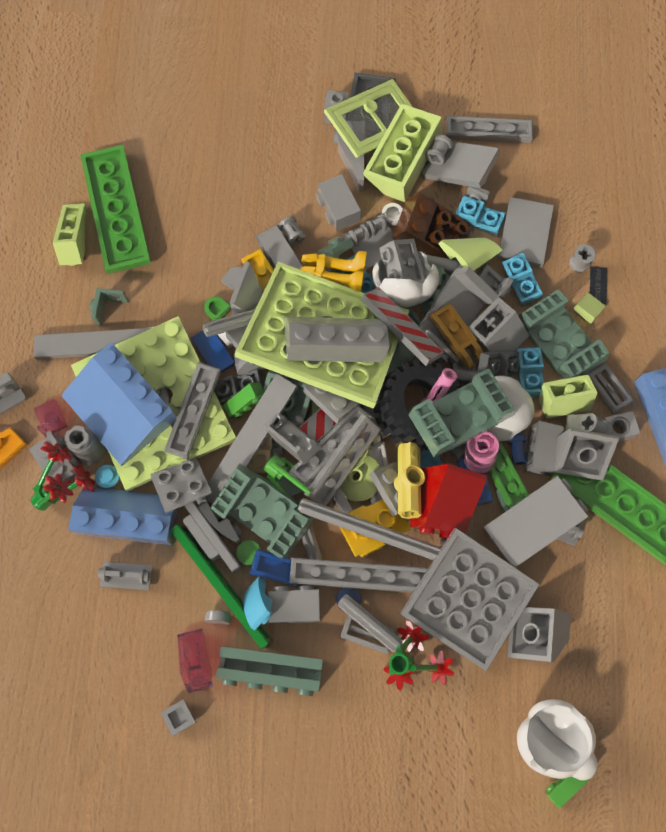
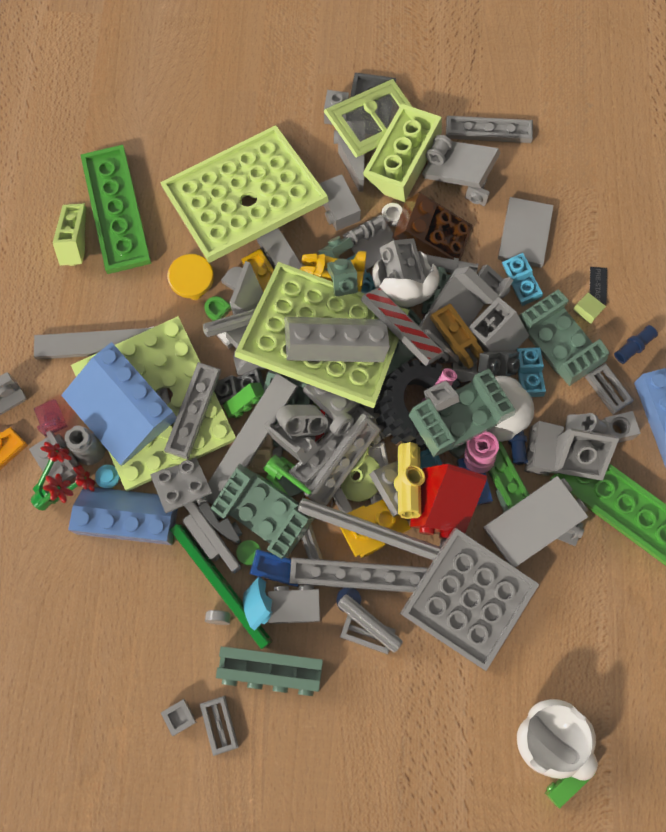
(98, 303): sand green bracket -> none
(125, 576): light grey hinge -> none
(190, 276): none -> yellow tile
(194, 661): clear pink arch -> none
(212, 193): none -> yellowish green plate
(213, 351): blue tile -> none
(225, 747): none -> light grey tile
(291, 231): light grey bush -> none
(305, 420): none -> light grey beam
(341, 424): none -> light grey tile
(343, 277): none -> sand green bracket
(403, 663): red plant -> none
(442, 395): none -> light grey plate
(470, 251): yellowish green slope -> none
(480, 216): medium azure slope -> none
(539, 634): light grey slope -> none
(567, 396): yellowish green brick -> none
(582, 258): light grey bush -> none
(636, 344): none -> dark blue pin

